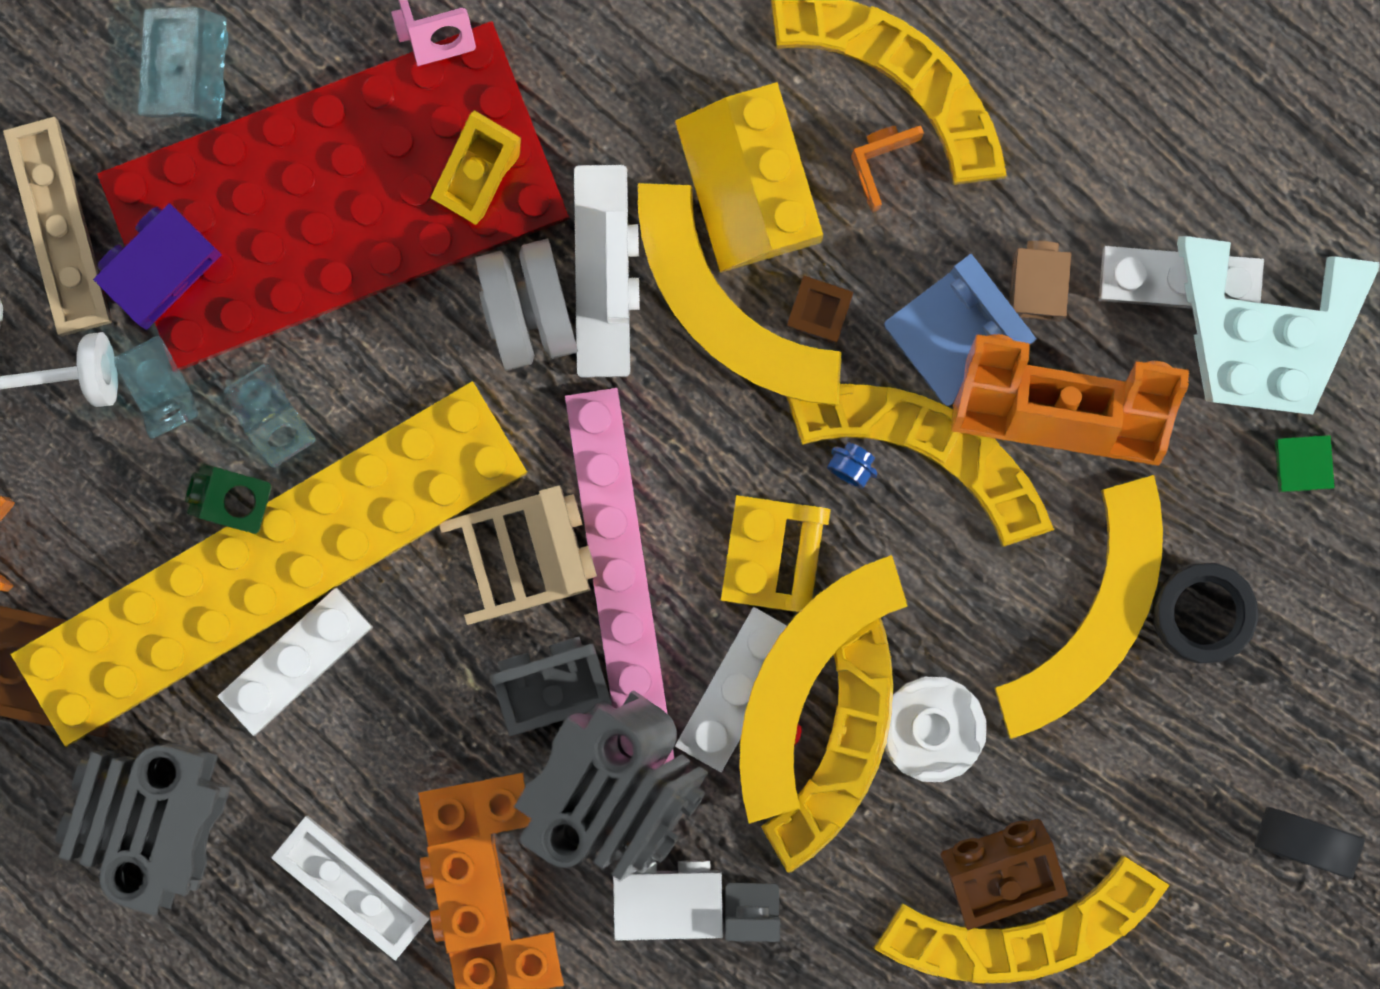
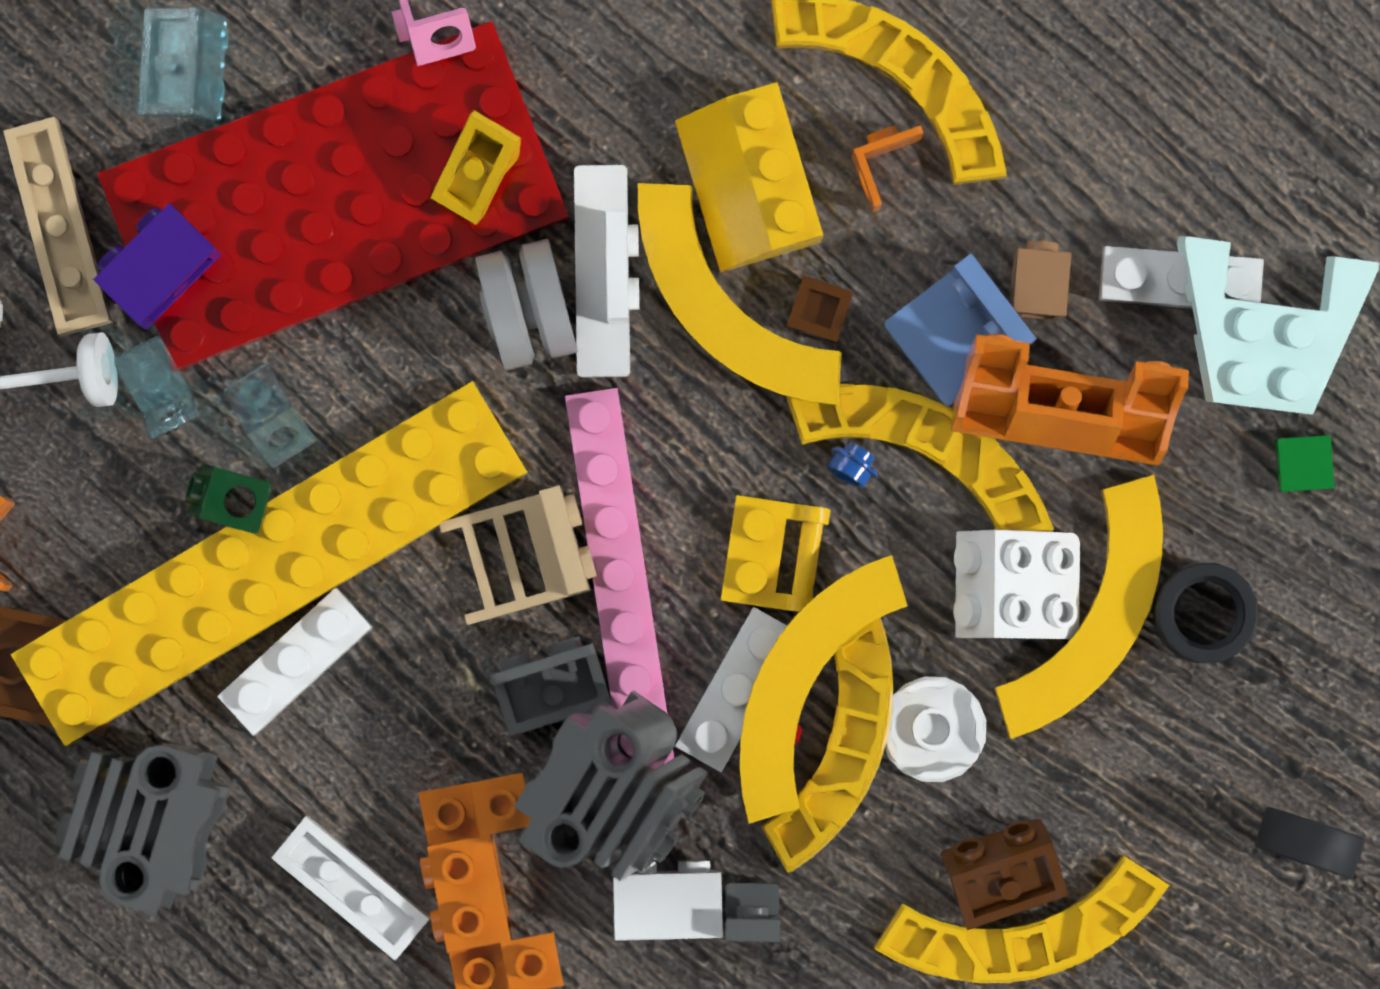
(1016, 584): none -> white bracket

